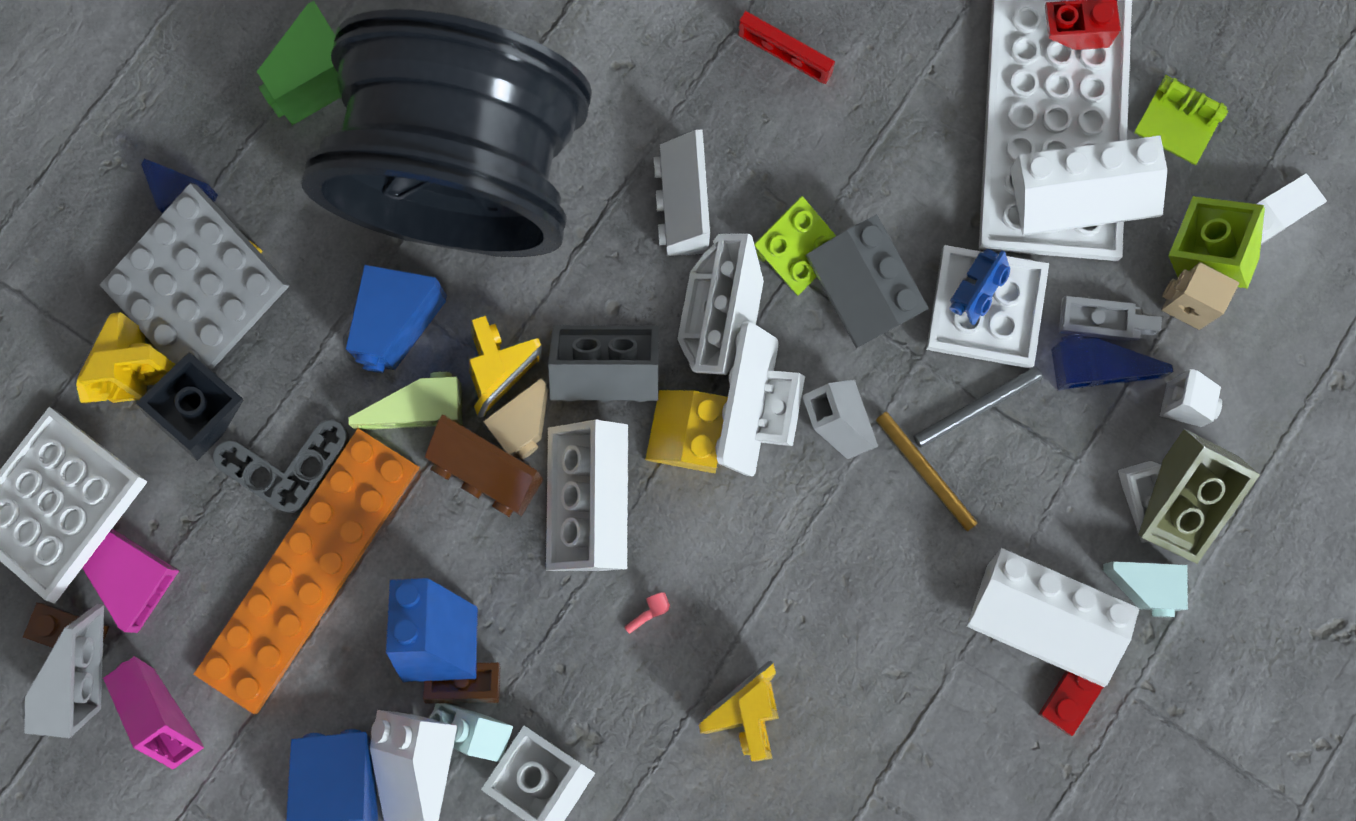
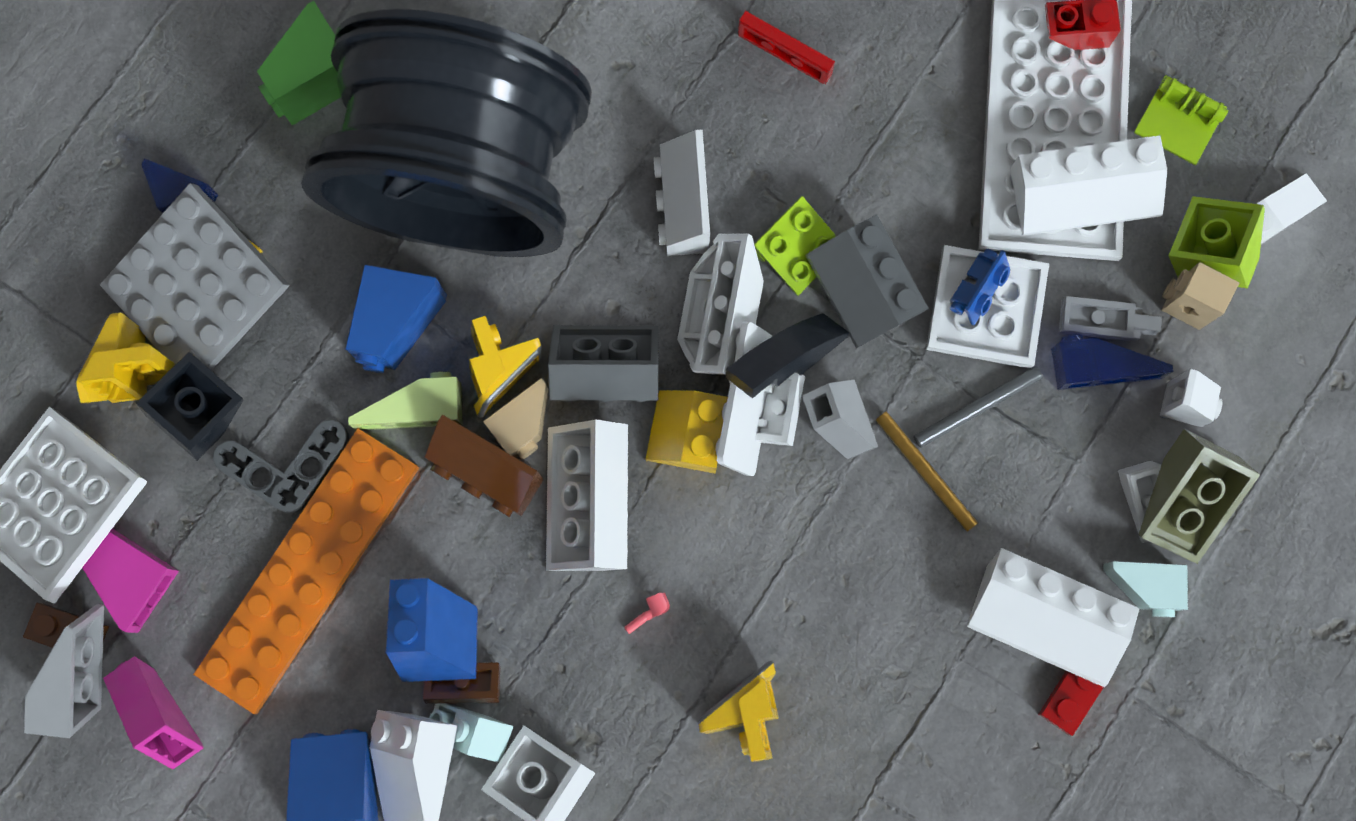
(786, 353): none -> black slope

